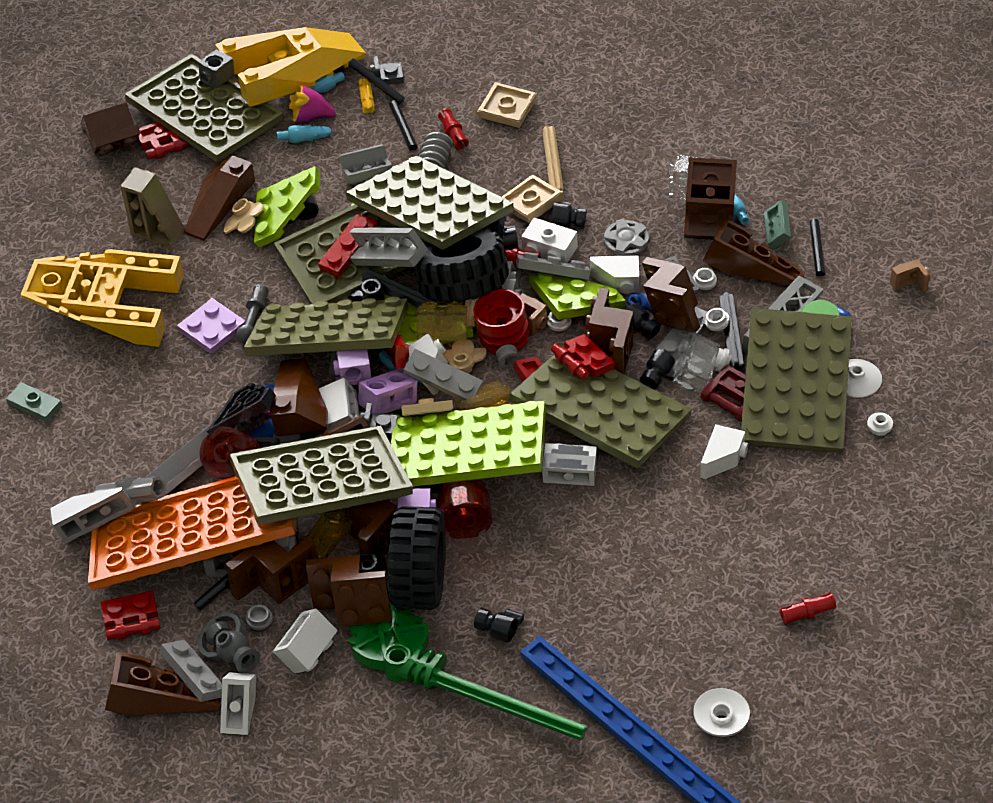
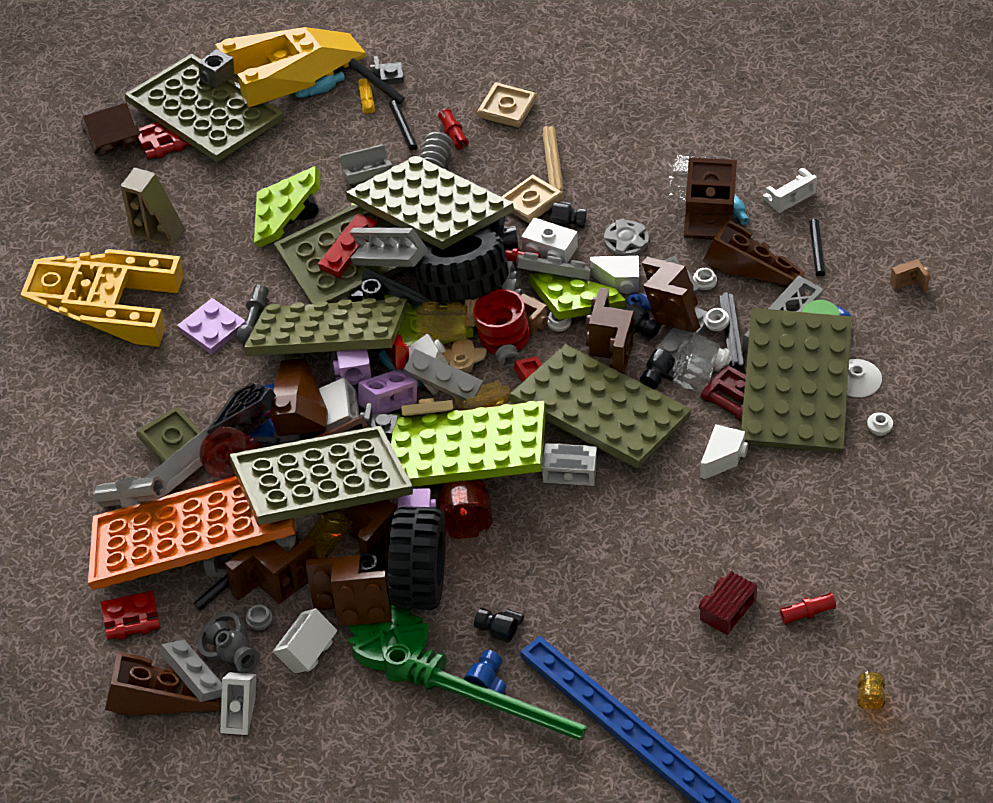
(34, 402): plate -> none
(89, 511): light grey slope -> none
(167, 433): none -> olive plate
(218, 194): reddish brown wedge -> none
(243, 216): tan plate -> none
(303, 133): medium azure piece -> none
(309, 105): dark pink hat -> none
(484, 672): none -> blue piece
(583, 357): red plate -> none
(725, 703): white dish -> none
(728, 602): none -> dark red brick
(777, 224): sand green plate -> none
(792, 192): none -> white hinge
(871, 690): none -> clear yellow wheel

